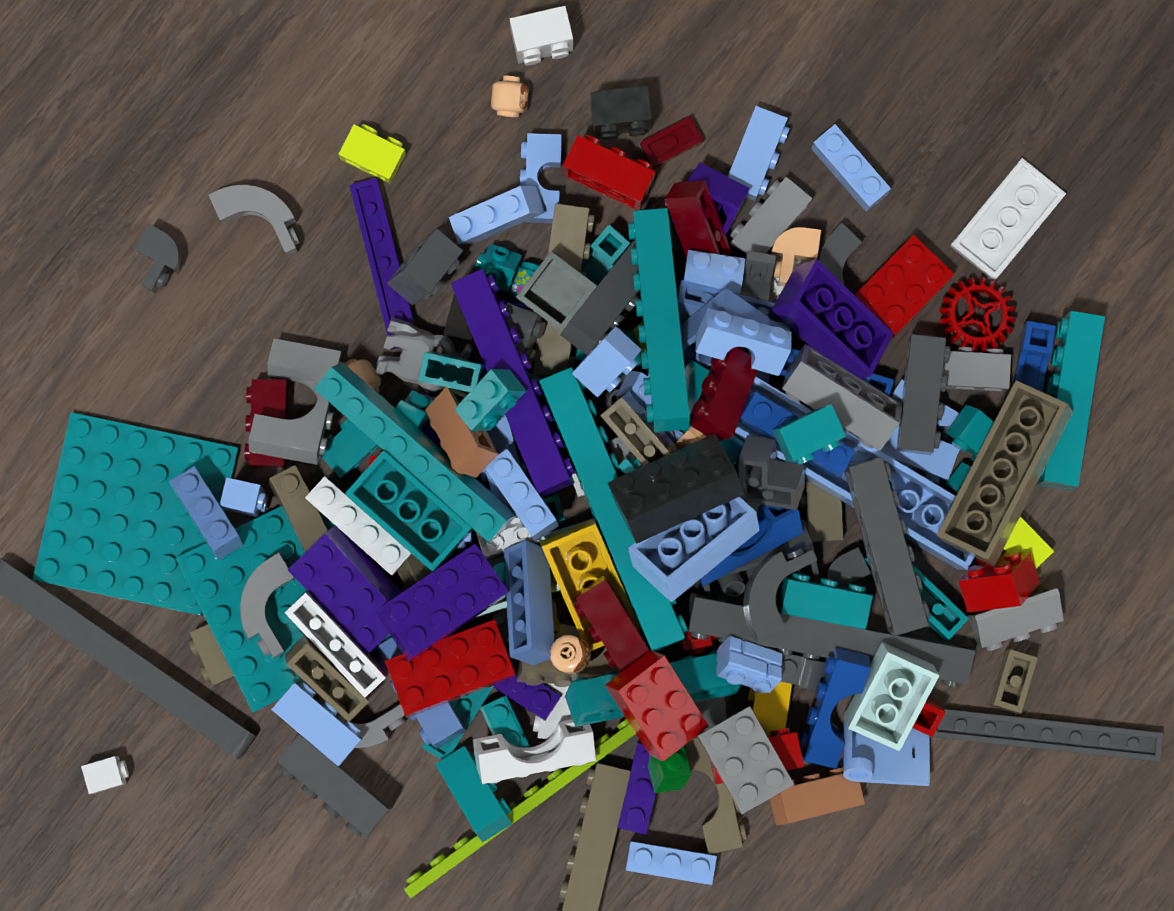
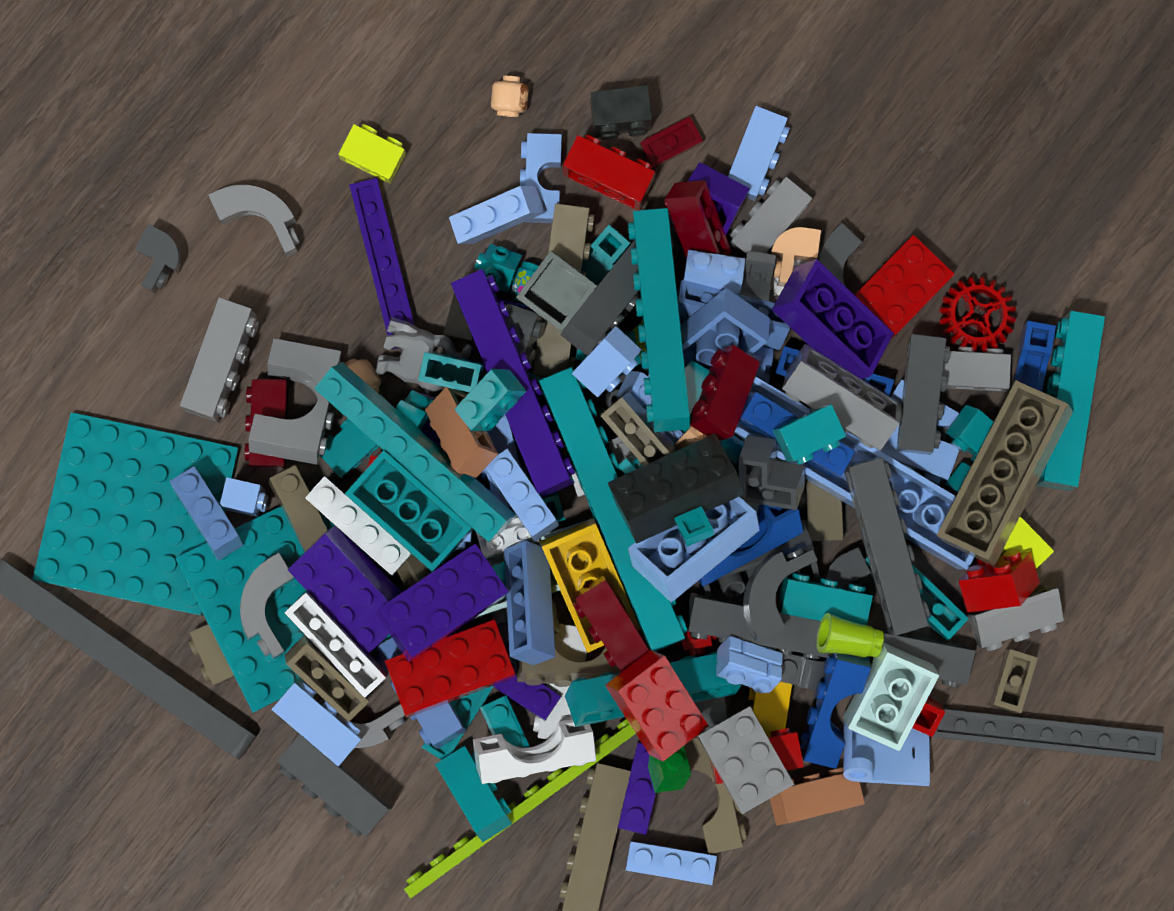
(105, 774): white brick -> none
(219, 360): none -> light grey brick
(425, 268): dark grey brick -> none
(541, 35): white brick -> none
(564, 646): light nougat head -> none
(694, 526): none -> teal plate
(725, 331): light blue arch -> none
(848, 637): none -> lime plant
(850, 168): light blue brick -> none
(1008, 219): white tile -> none

